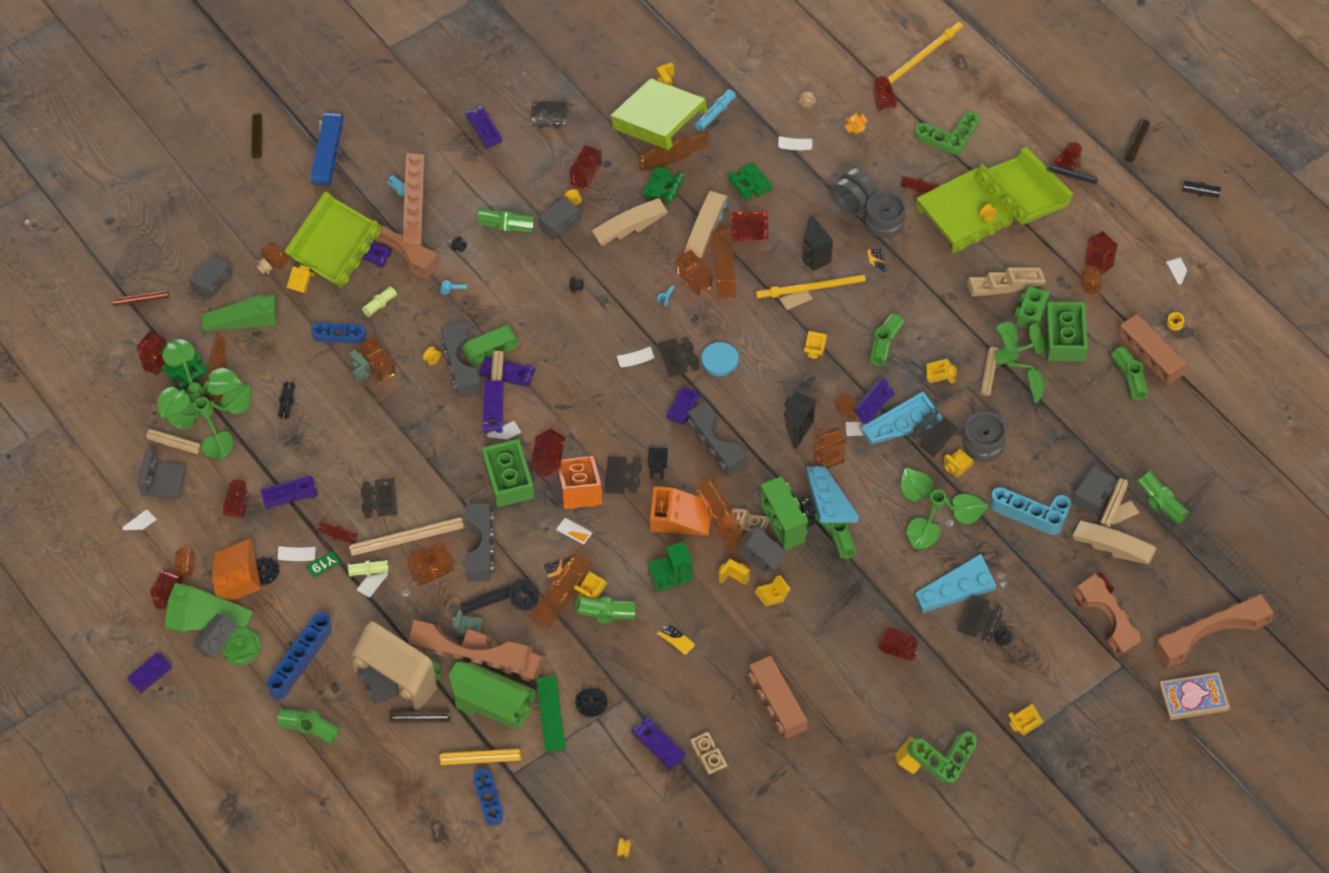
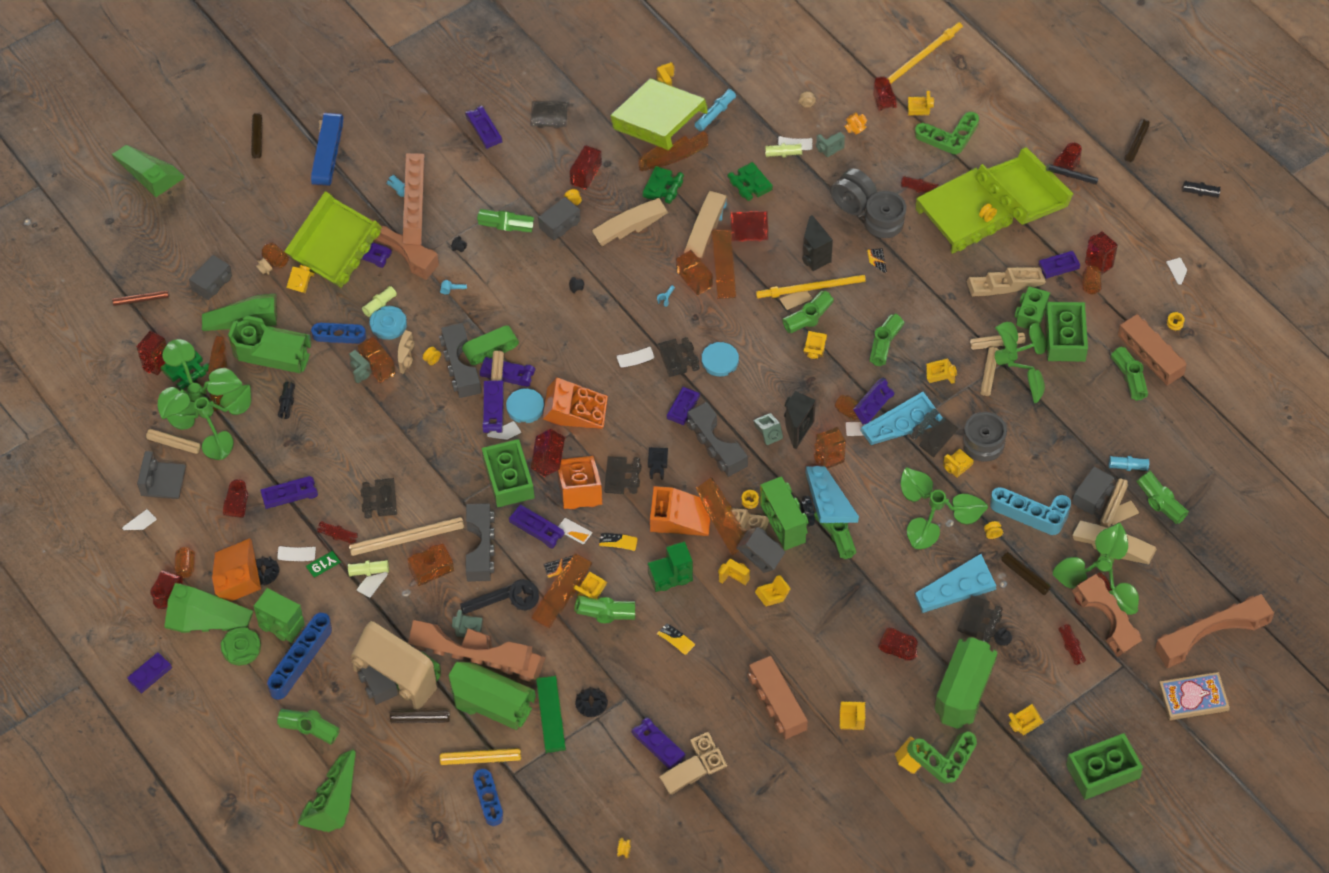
(149, 171): none -> bright green wedge
(215, 636): dark grey brick -> none
(268, 345): none -> bright green brick
(279, 615): none -> bright green piece
(333, 797): none -> bright green wedge
(388, 323): none -> medium azure tile
(404, 351): none -> tan slope
(525, 405): none -> medium azure tile
(536, 526): none -> dark purple plate
(574, 405): none -> orange slope
(618, 541): none -> yellow sticker
(683, 774): none -> tan slope
(753, 495): none -> yellow bush
(769, 427): none -> sand green bracket
(783, 150): none -> yellowish green pin
(810, 313): none -> bright green piece
(831, 145): none -> sand green bracket
(852, 715): none -> yellow panel
(920, 105): none -> yellow bracket
(965, 682): none -> bright green brick
(992, 341): none -> tan axle
(993, 530): none -> yellow bush
(1026, 573): none -> dark brown axle
(1059, 264): none -> dark purple plate
(1072, 644): none -> clear red pin
(1104, 766): none -> bright green brick
(1112, 545): none -> bright green plant
(1128, 463): none -> medium azure pin

